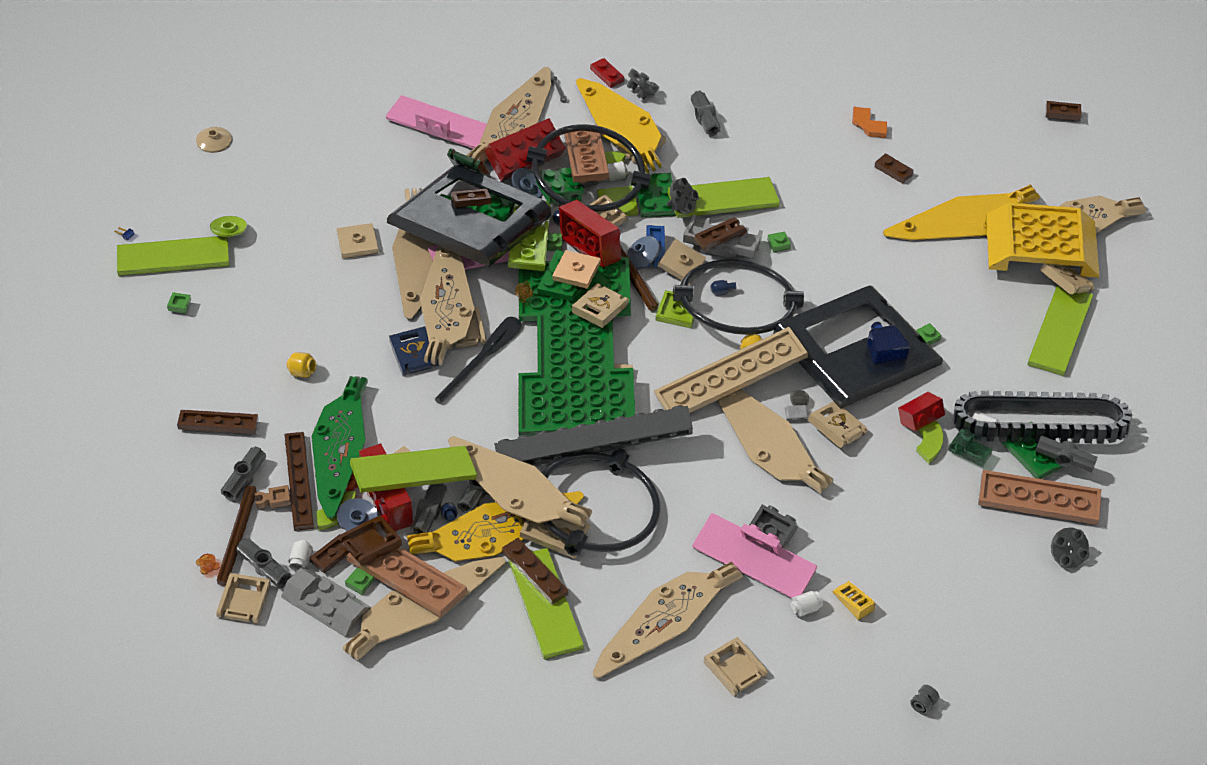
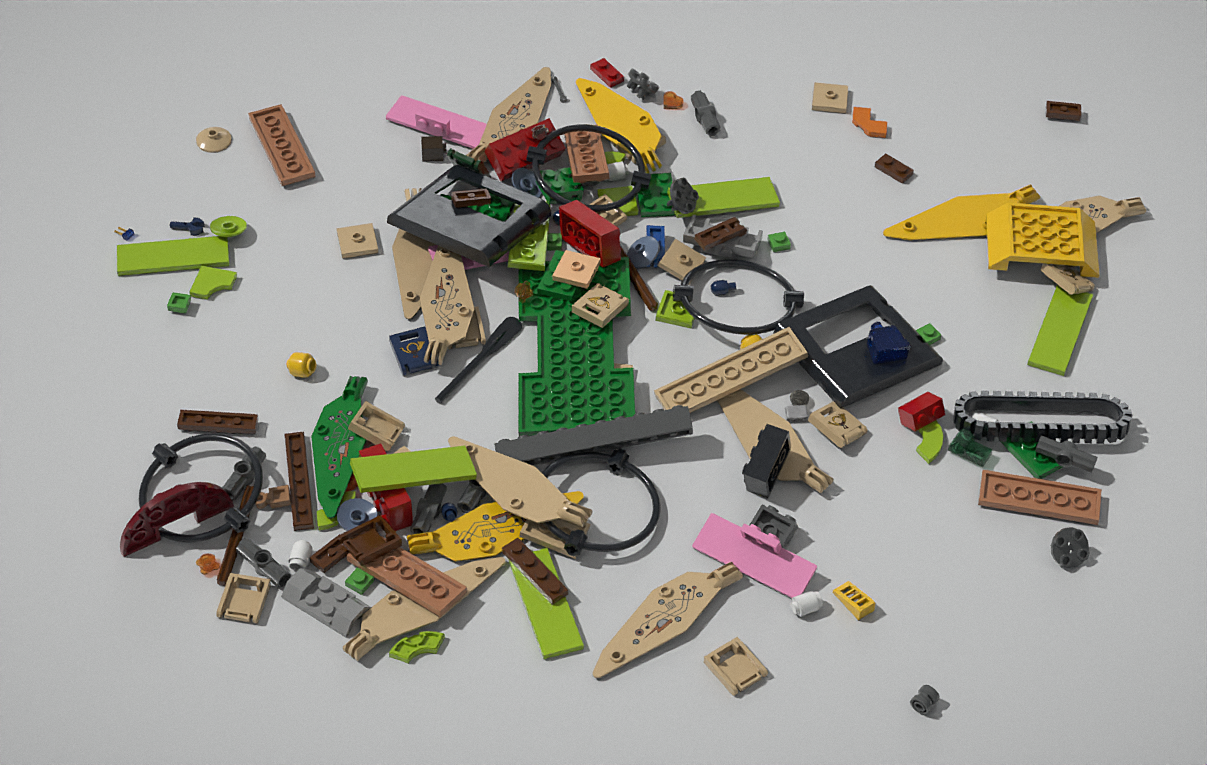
(195, 226): none -> dark blue bar
(199, 498): none -> dark red plate
(210, 281): none -> lime tile
(234, 517): none -> black piece
(281, 145): none -> nougat plate
(378, 428): none -> tan container
(417, 644): none -> lime tile
(433, 148): none -> dark brown brick
(539, 132): none -> clear smoke plate
(672, 101): none -> clear orange tile
(766, 460): none -> black brick
(830, 97): none -> tan plate

